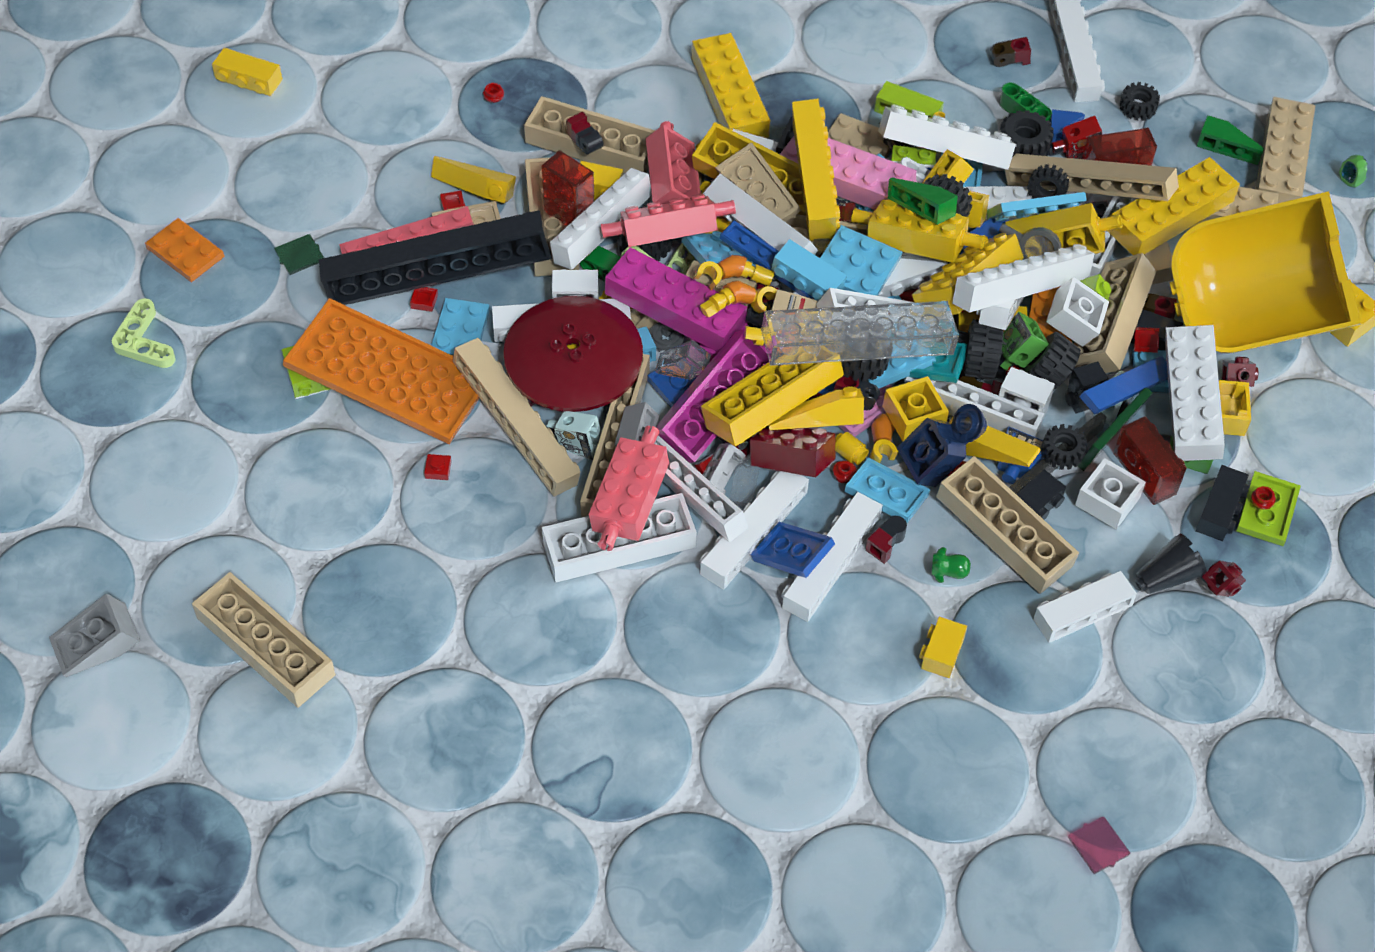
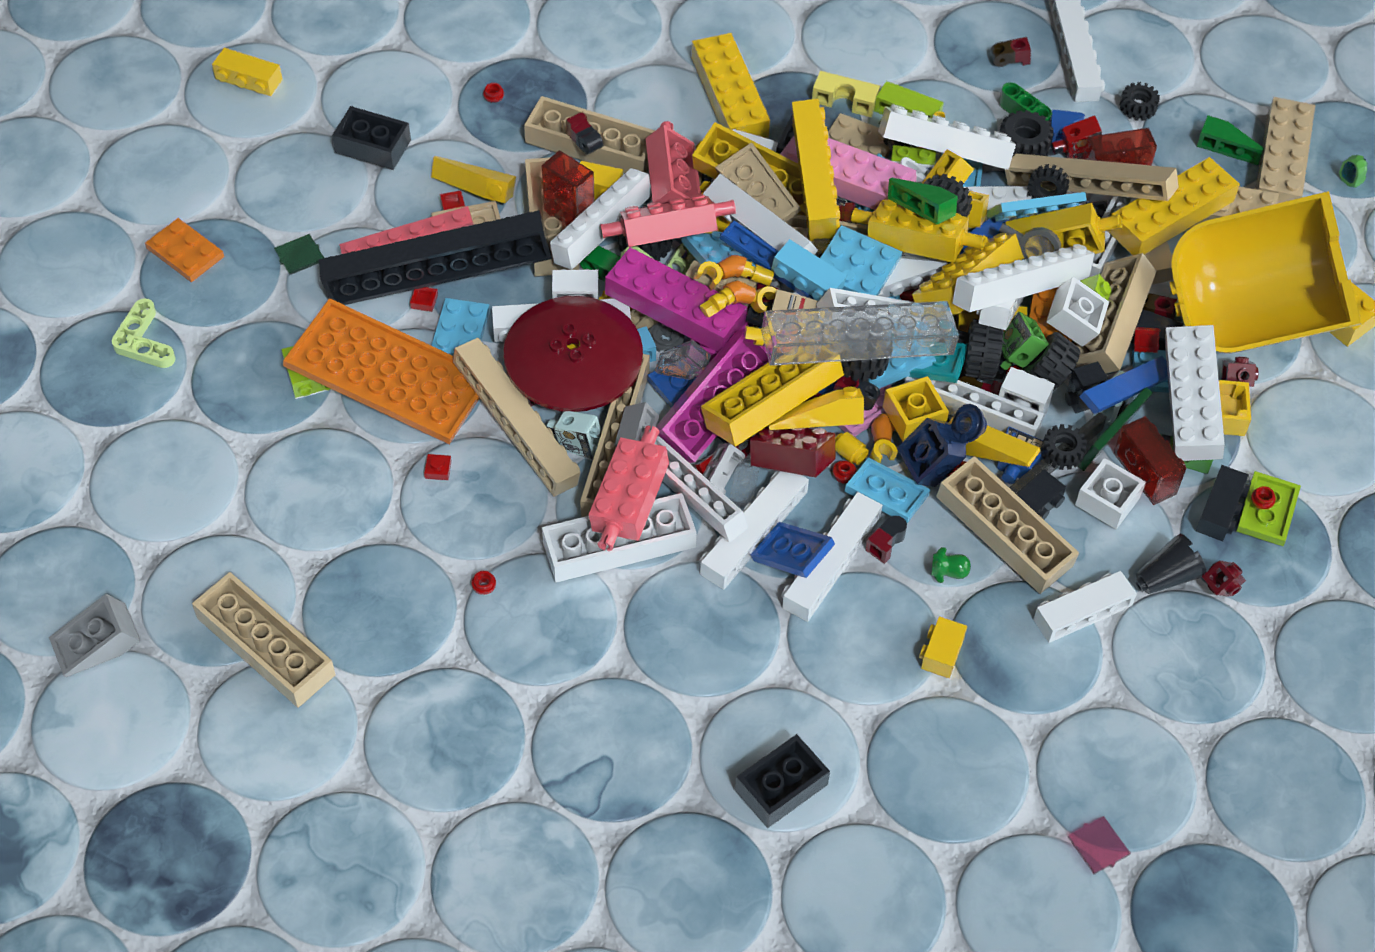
(371, 137): none -> black brick
(483, 577): none -> red plate
(782, 780): none -> black brick
(832, 87): none -> light yellow arch

